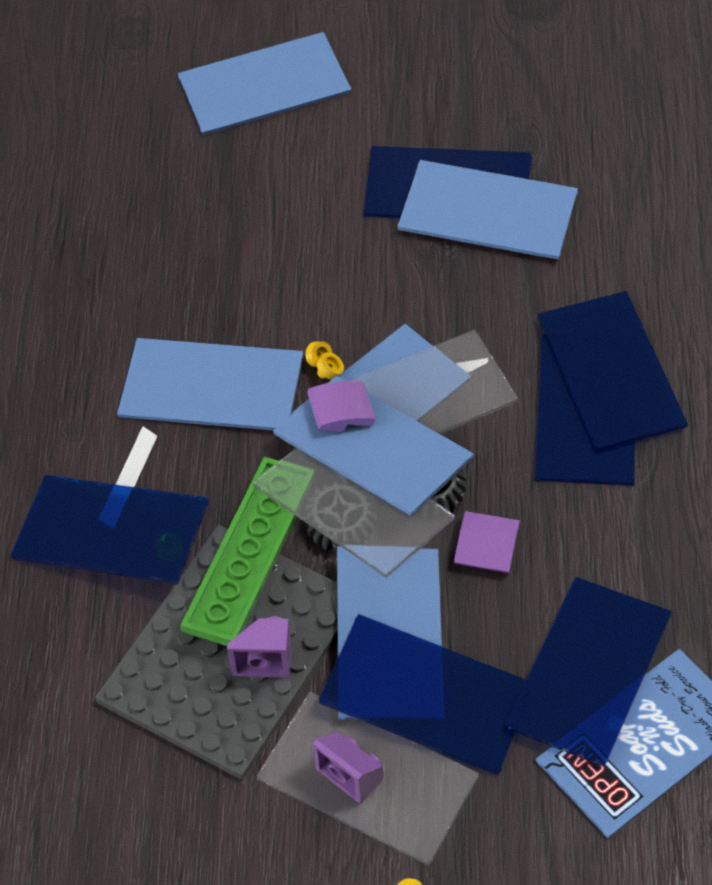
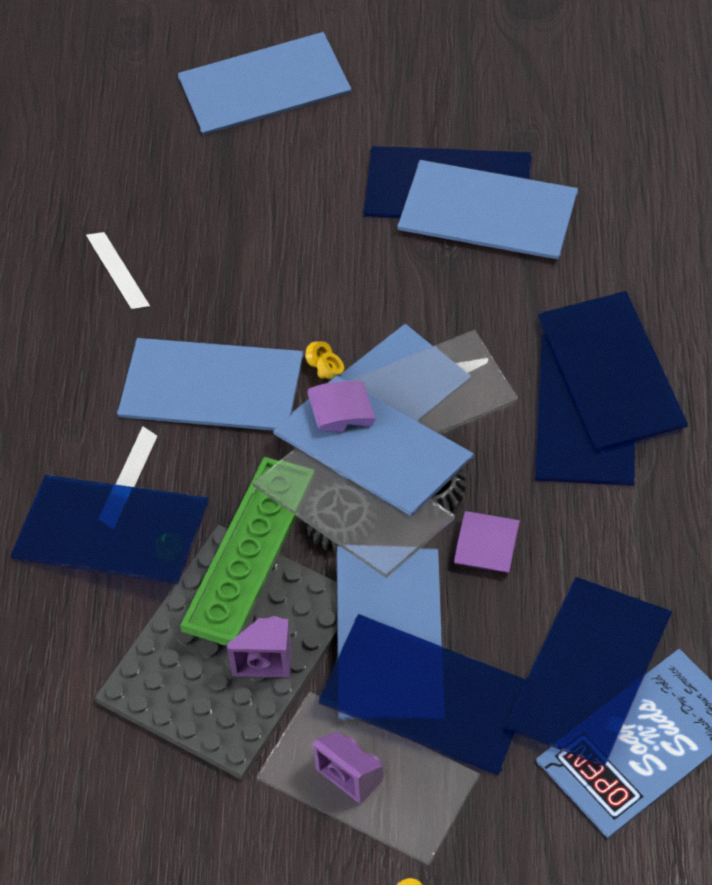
(118, 270): none -> white sticker

